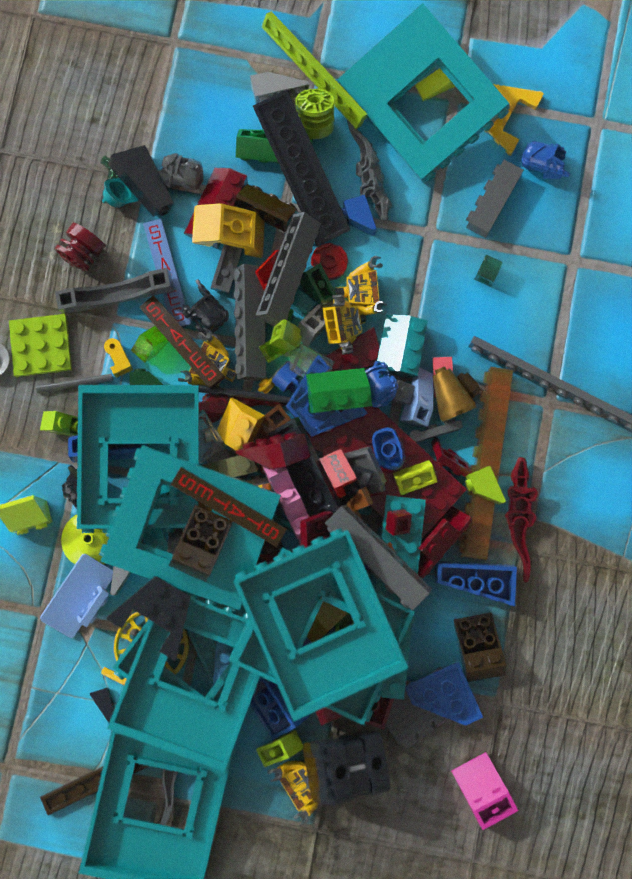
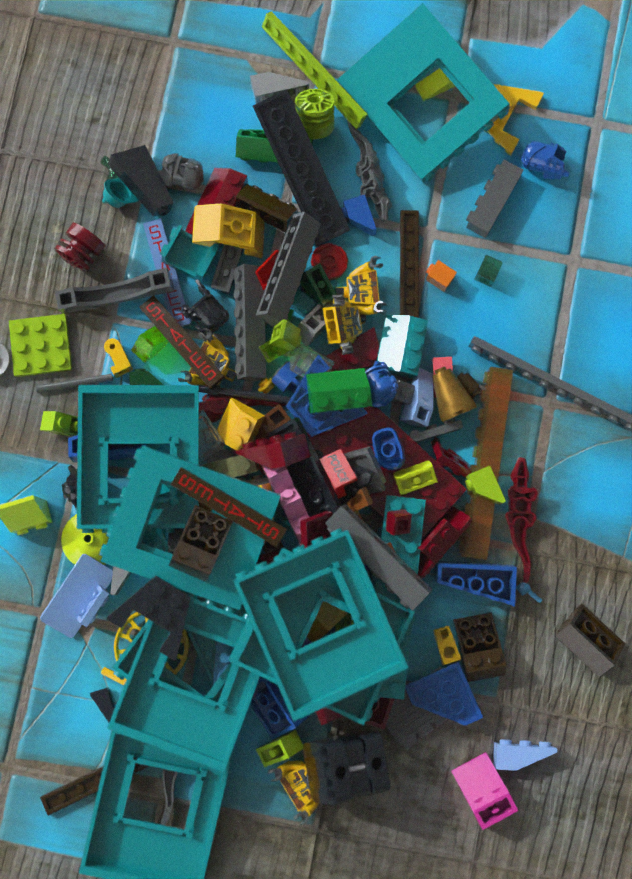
(186, 256): none -> teal panel
(409, 263): none -> dark brown tile
(440, 275): none -> orange brick
(446, 645): none -> yellow leg
(516, 756): none -> light blue slope
(524, 588): none -> dark azure hand
(590, 640): none -> dark brown slope

